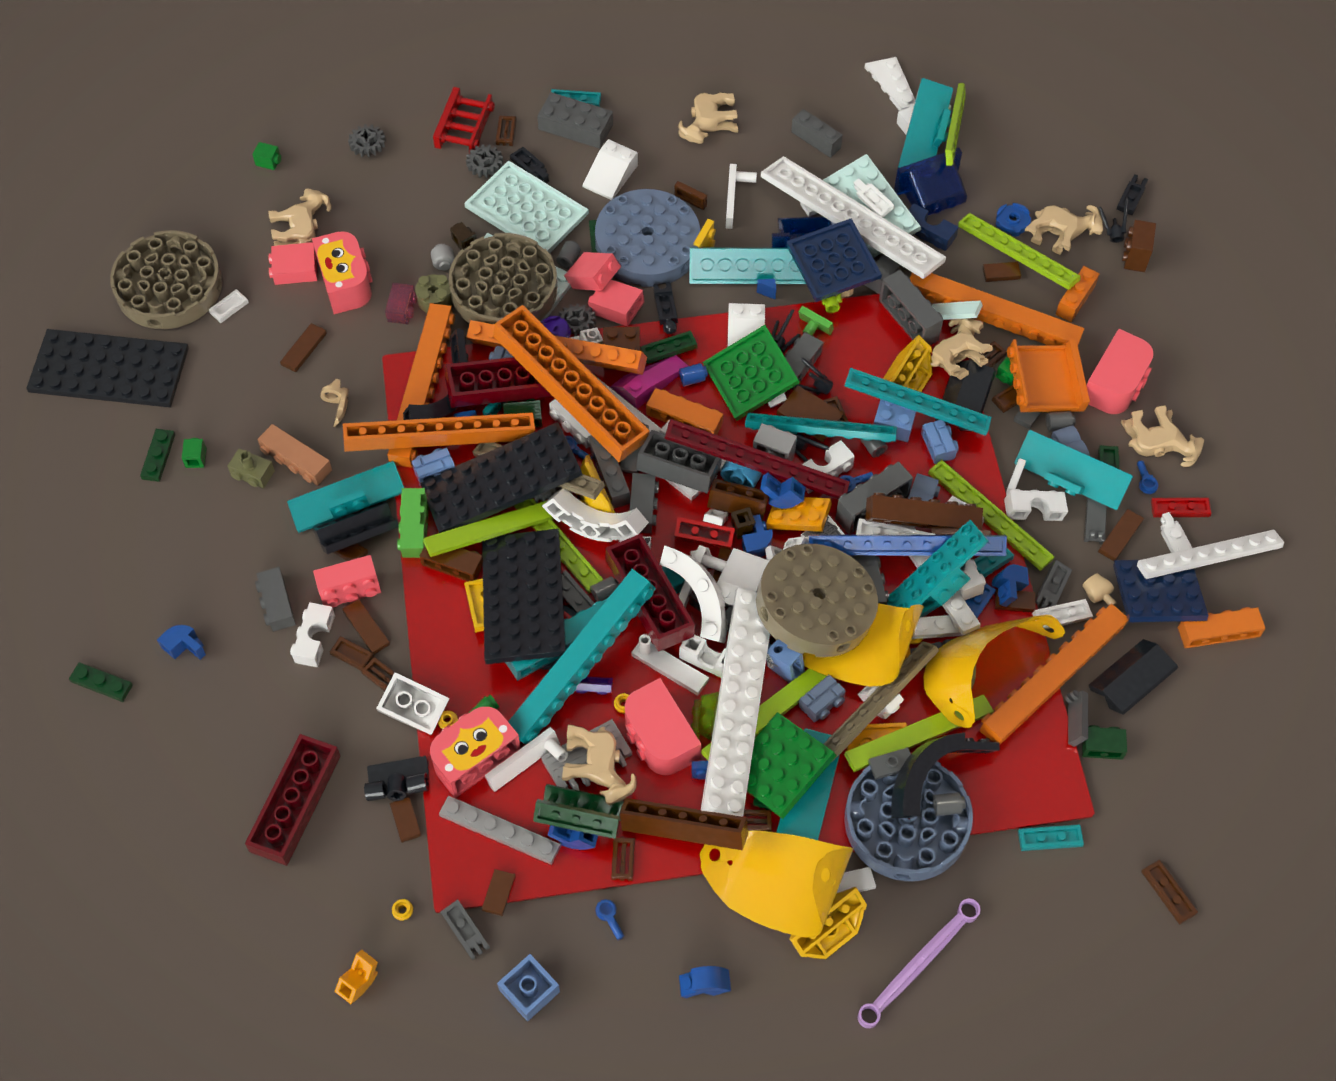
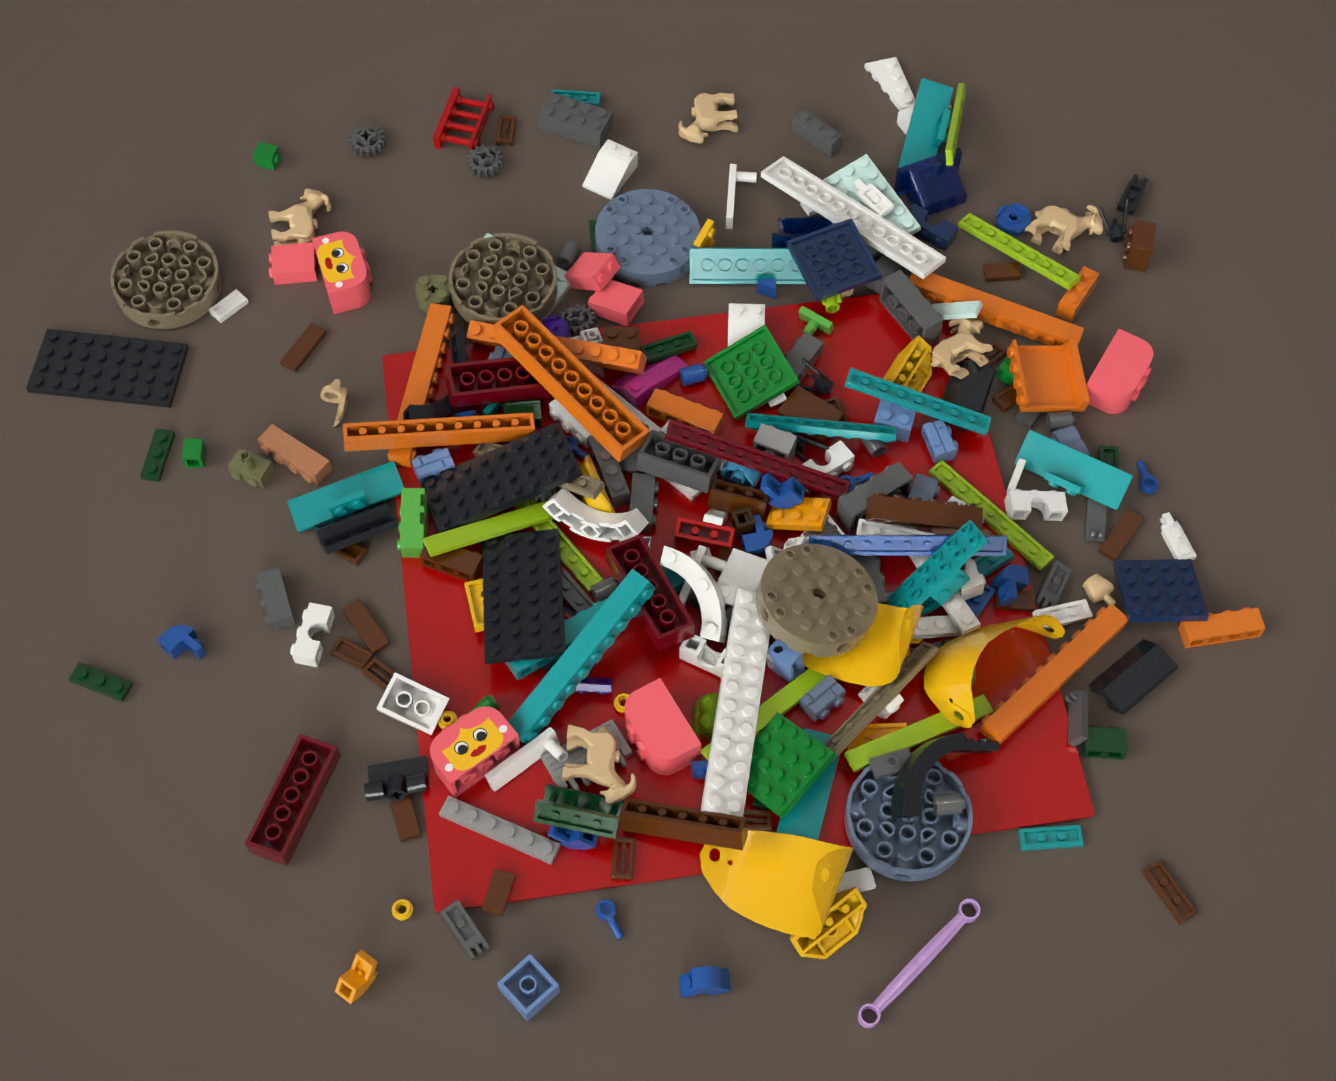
(347, 581): coral brick -> none
(400, 303): clear pink brick -> none
(442, 257): light grey head -> none
(462, 235): dark brown brick -> none
(526, 206): light aqua plate -> none
(530, 163): black hinge -> none
(666, 308): black plate -> none
(669, 665): white piece -> none
(690, 195): reddish brown tile -> none
(778, 338): black plant -> none
(1161, 438): tan animal -> none
(1181, 507): red tile -> none
(1210, 554): white plate -> none

